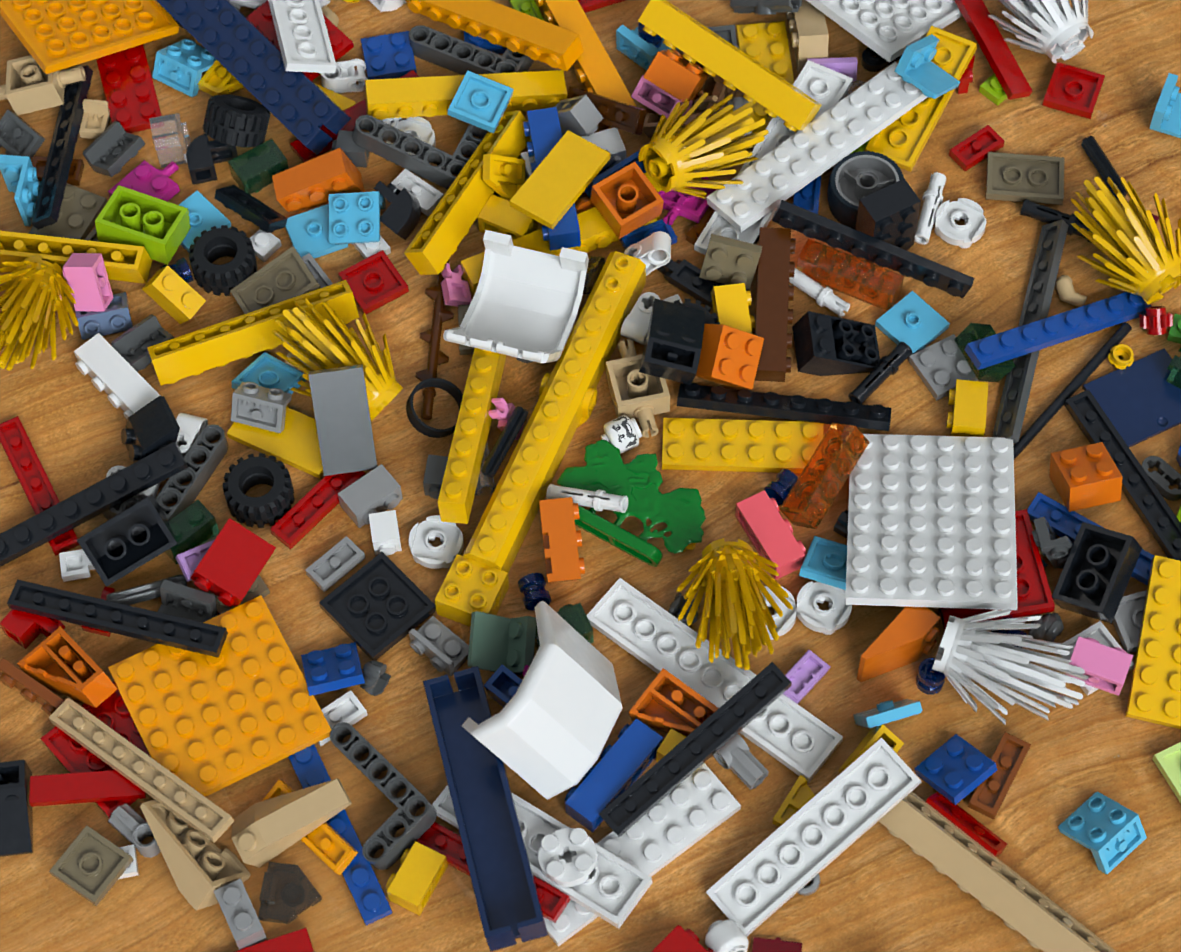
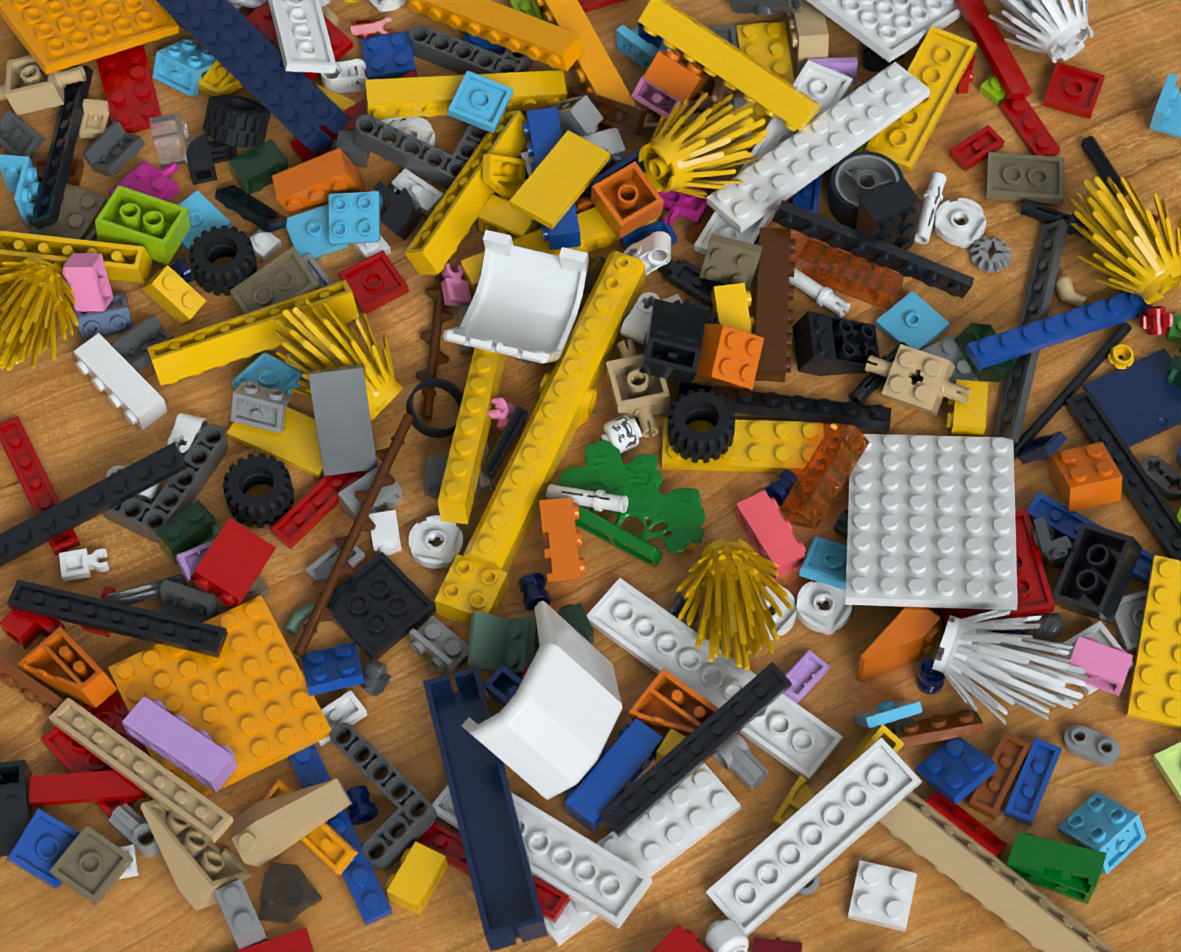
(42, 846): none -> blue plate
(128, 540): black slope -> none
(150, 429): black slope -> none
(180, 744): none -> lavender brick
(298, 618): none -> sand green arm
(346, 544): none -> reddish brown plant
(361, 809): none -> clear blue wheel
(365, 27): none -> plate
(562, 841): white plate -> none
(701, 407): none -> black tyre
(882, 896): none -> white plate
(920, 71): medium azure bracket -> none
(923, 395): none -> tan brick
(939, 728): none -> dark orange plate
(980, 257): none -> light grey gear
(1029, 127): none -> red plate
(1032, 781): none -> blue plate
(1041, 447): none -> dark blue plate
(1057, 865): none -> green wedge
(1090, 747): none -> light grey plate

